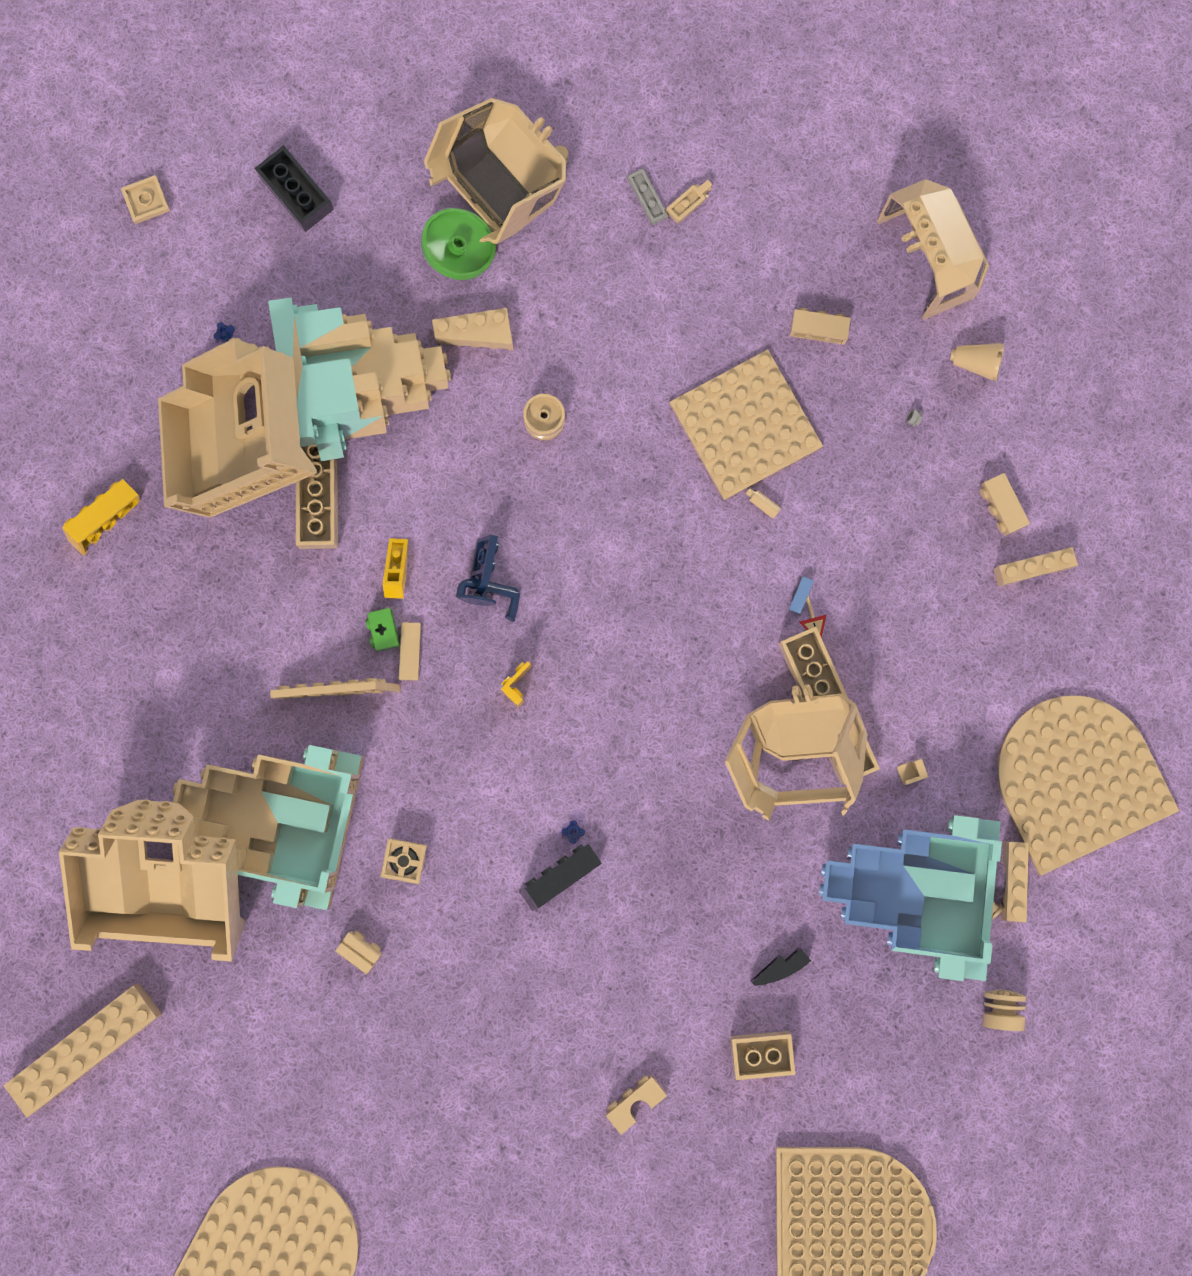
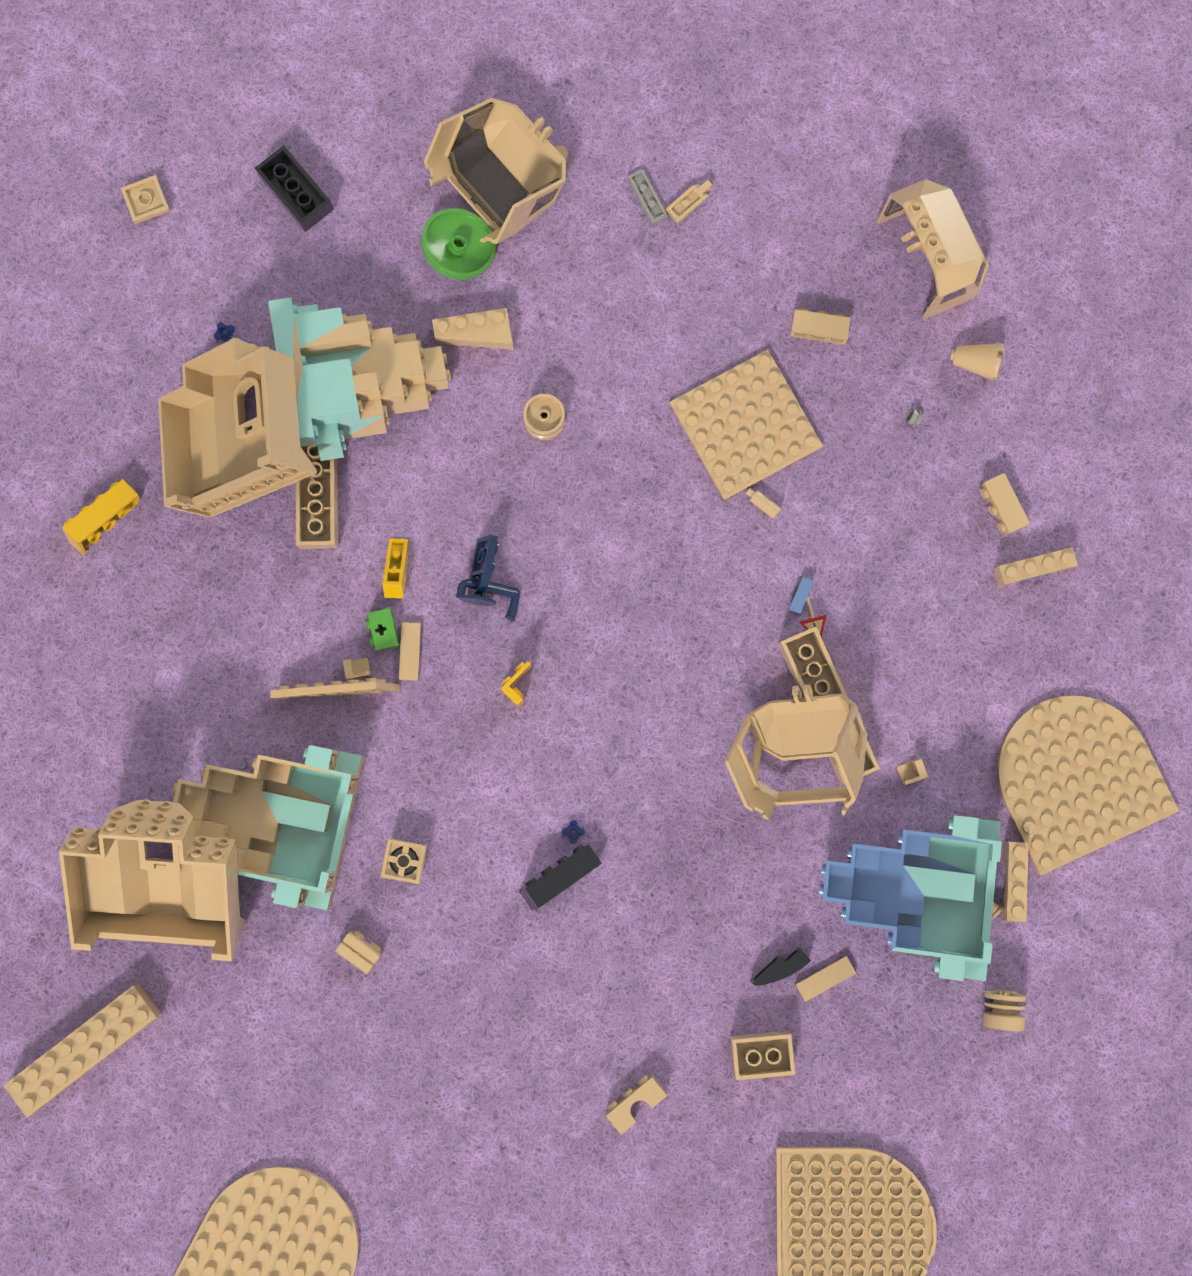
(356, 668): none -> tan panel
(825, 978): none -> tan tile

